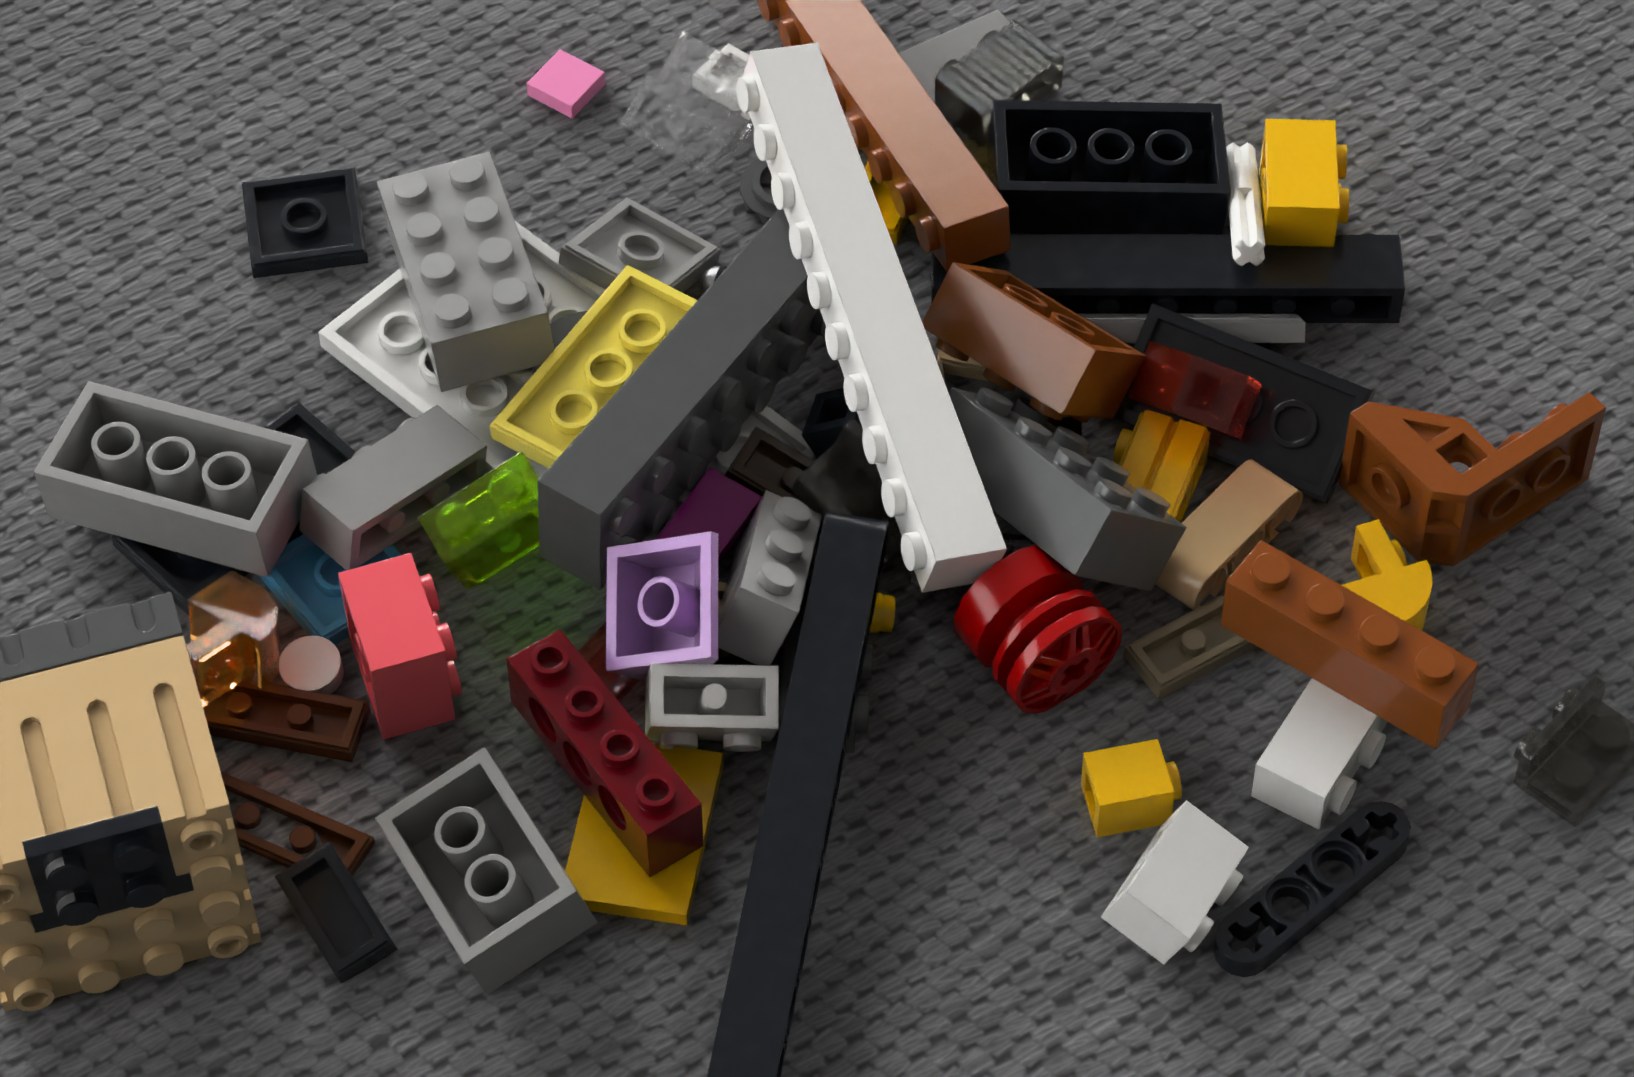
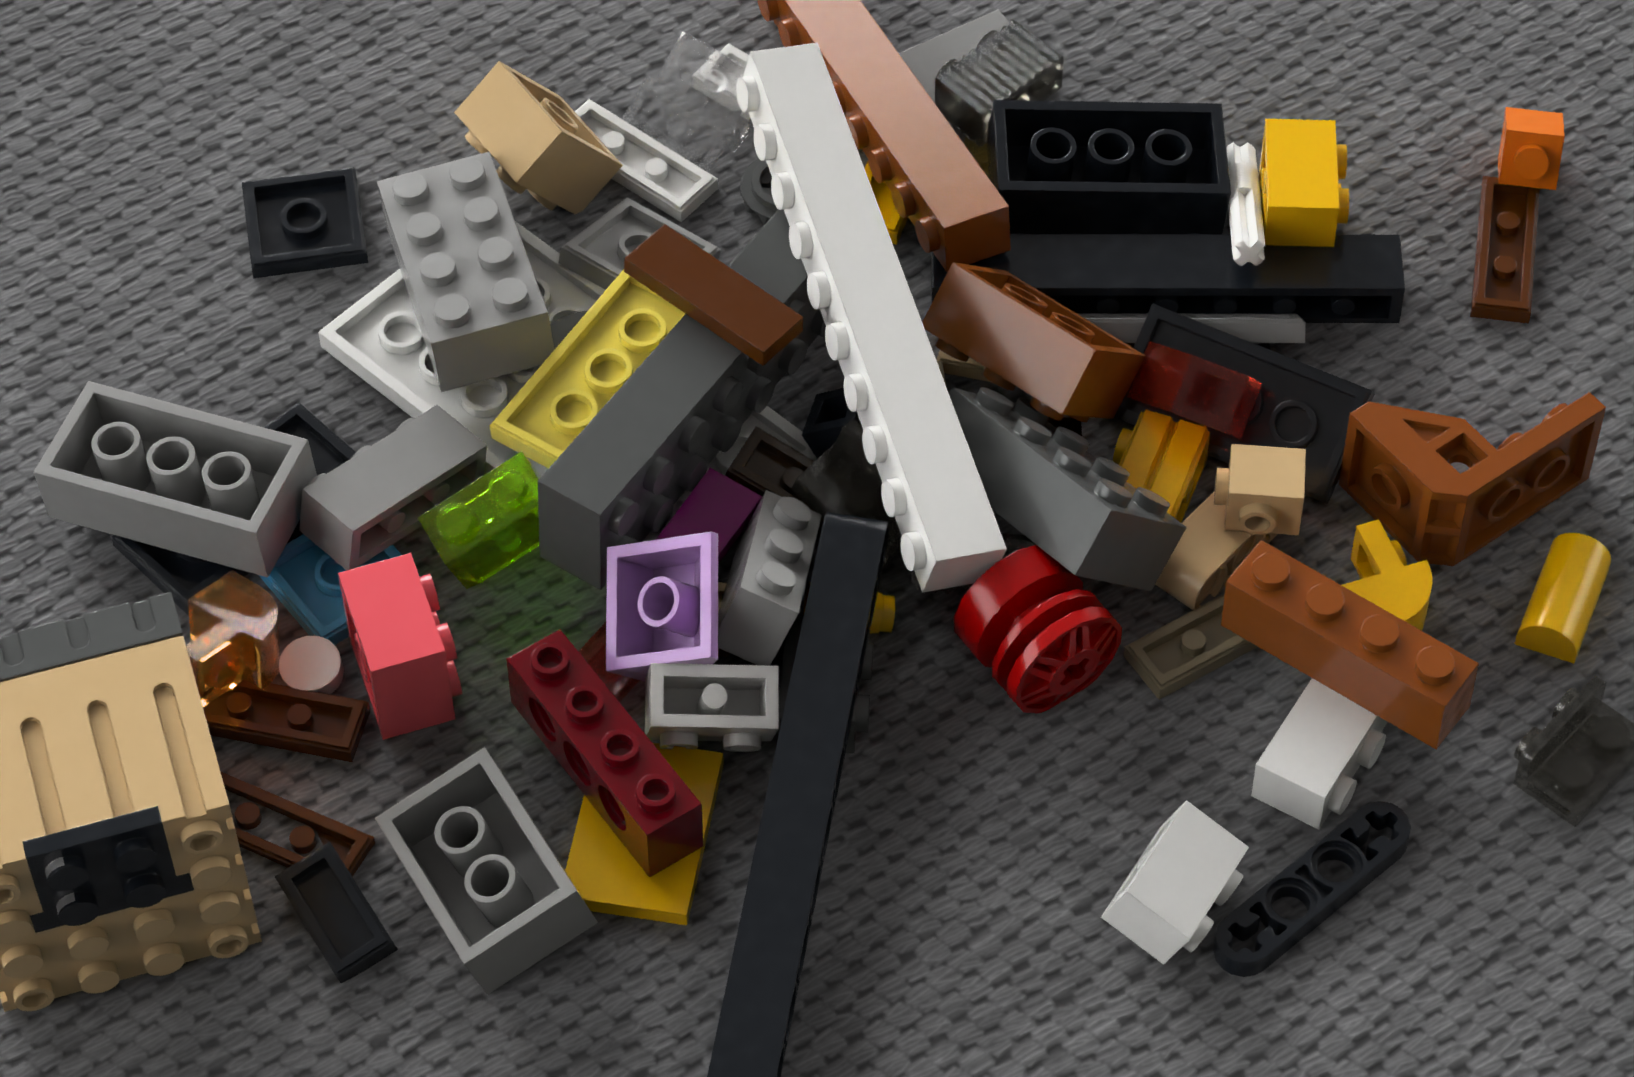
(536, 140): none -> tan brick
(566, 83): bright pink tile -> none
(649, 166): none -> white tile
(713, 294): none -> reddish brown tile
(1129, 787): yellow brick -> none
(1262, 489): none -> tan brick
(1505, 252): none -> reddish brown tile
(1531, 148): none -> orange brick
(1565, 596): none -> yellow brick

